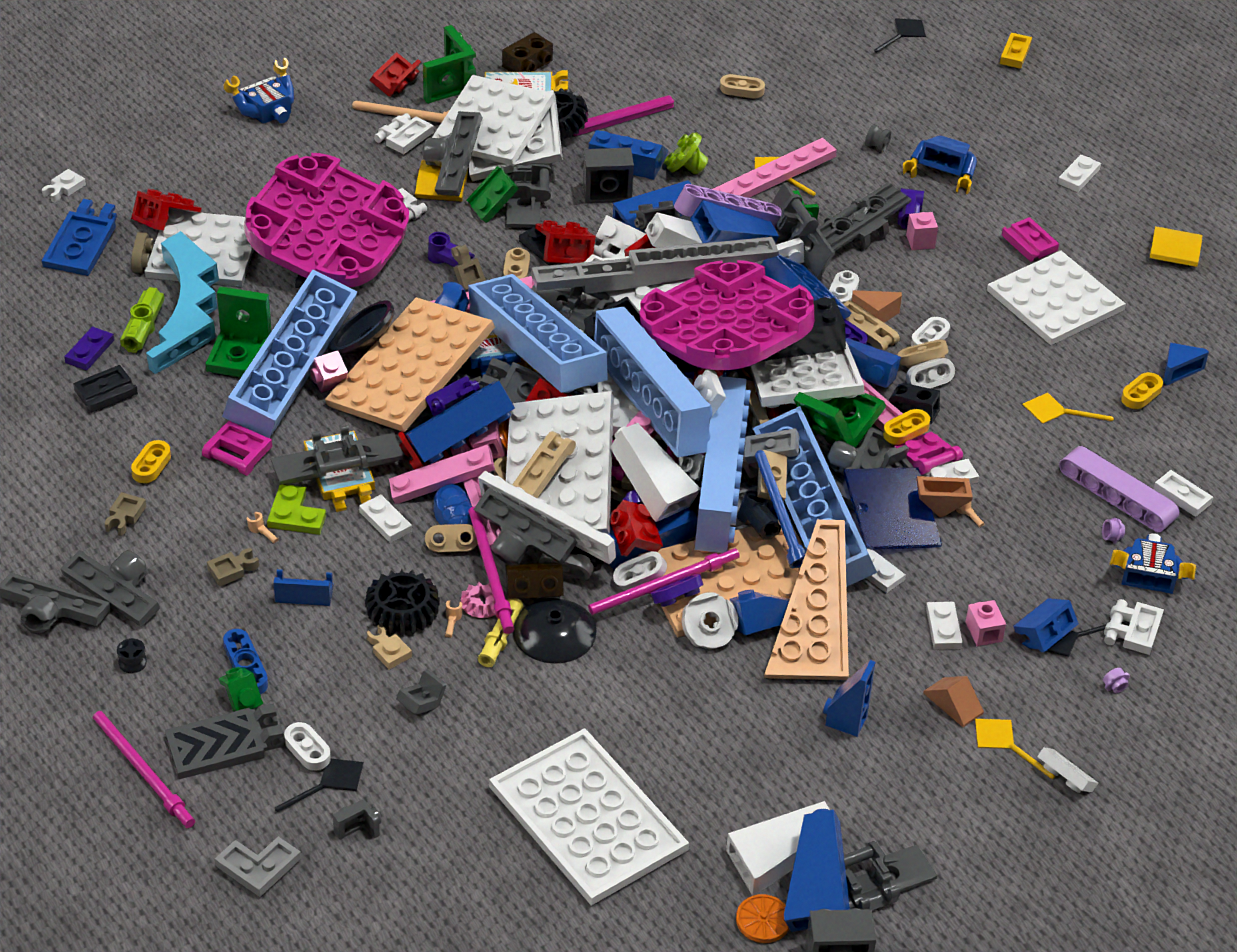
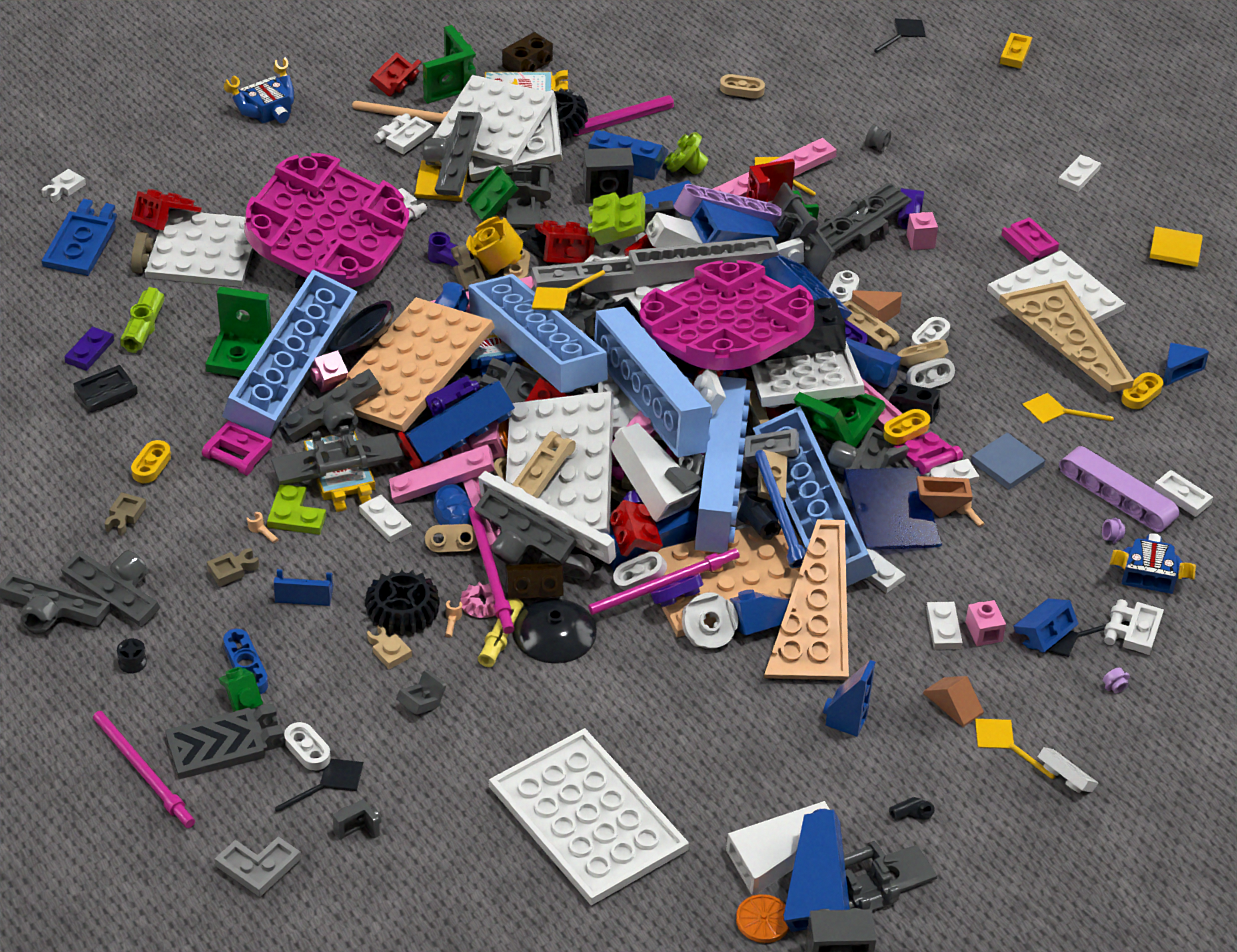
(189, 323): medium azure arch -> none
(333, 408): none -> dark grey plate
(495, 244): none -> yellow brick
(555, 298): none -> yellow piece
(617, 217): none -> lime plate
(682, 478): none -> dark grey tile
(767, 179): none -> red bracket
(912, 807): none -> black arm
(944, 155): blue torso -> none
(1008, 461): none -> sand blue tile
(1066, 324): none -> tan wing

